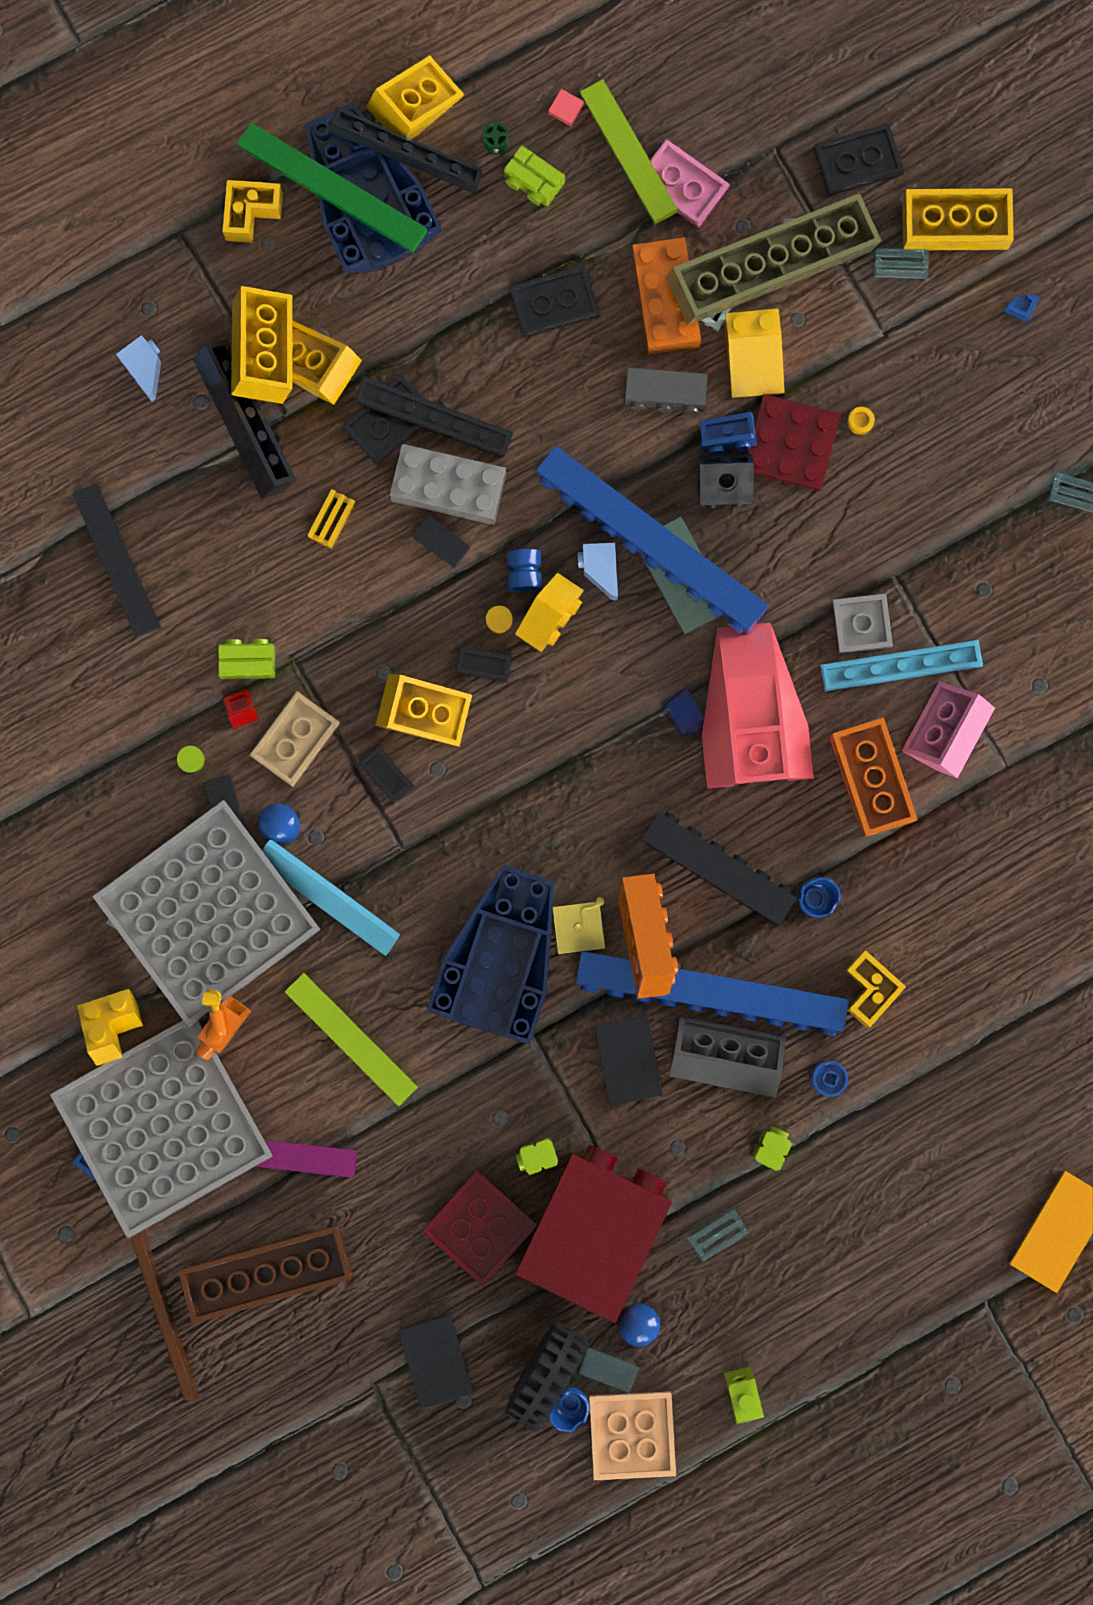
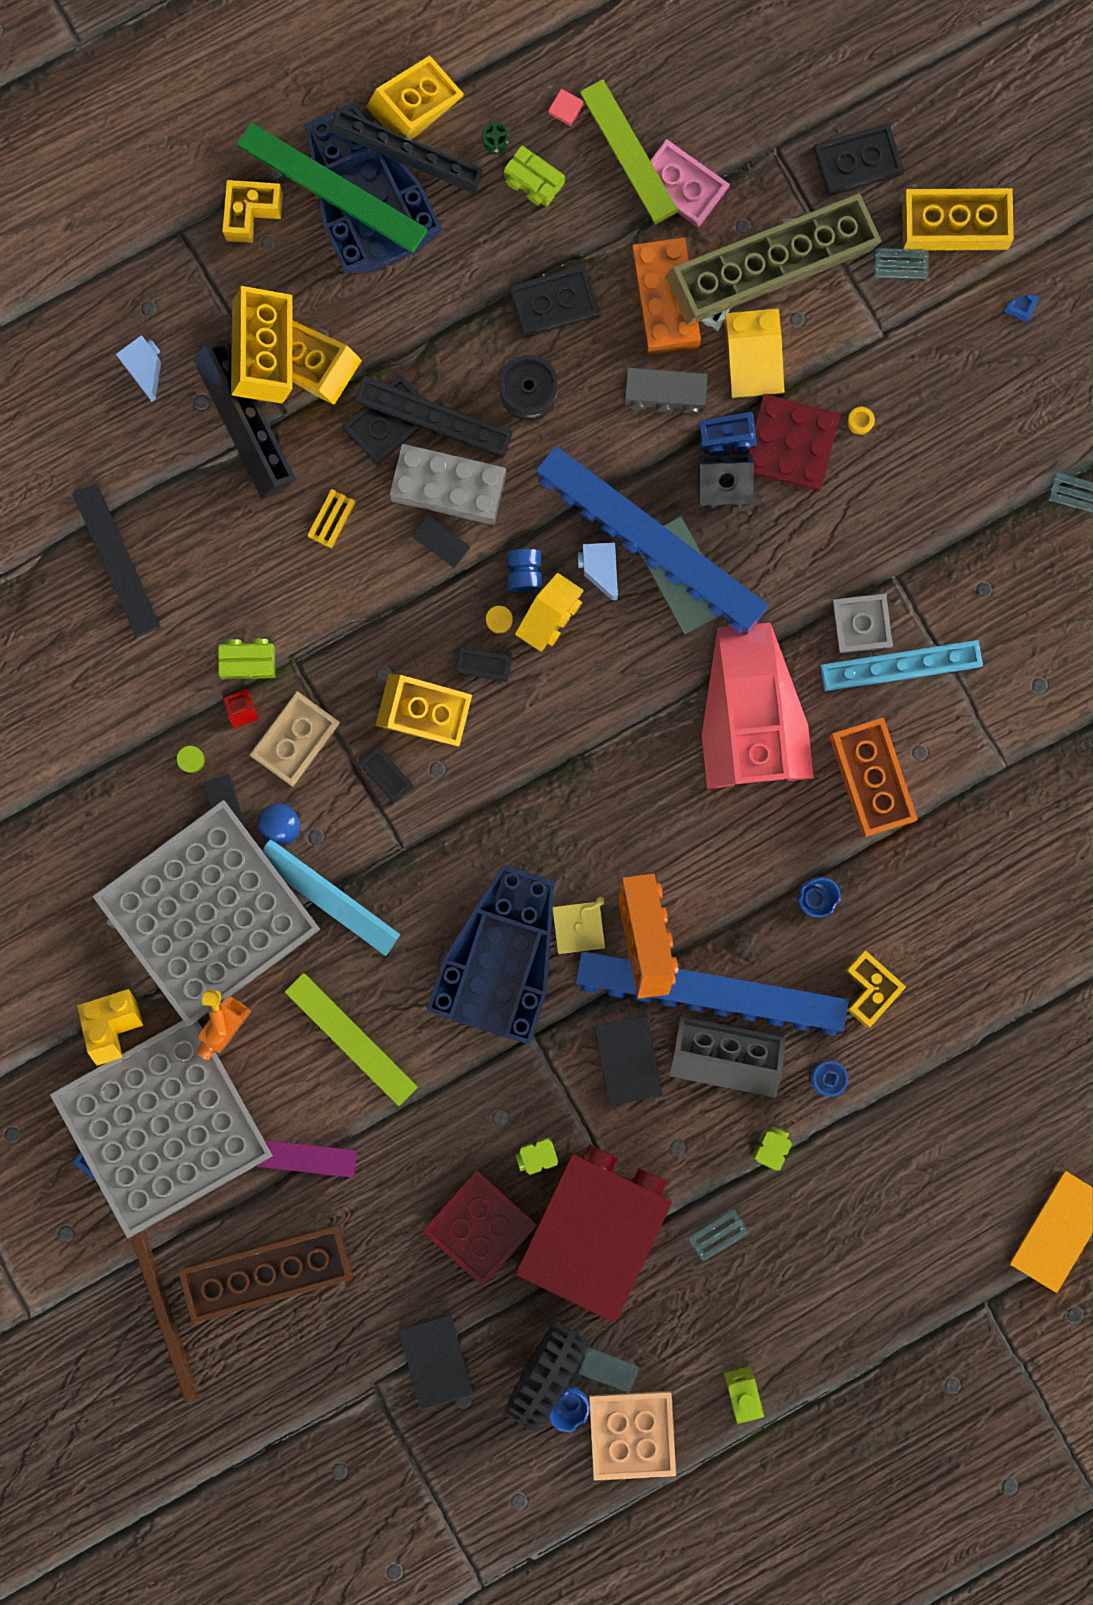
(528, 403): none -> black wheel
(639, 1325): blue hair -> none
(684, 714): clear blue slope -> none
(719, 869): black brick -> none
(948, 728): bright pink slope -> none

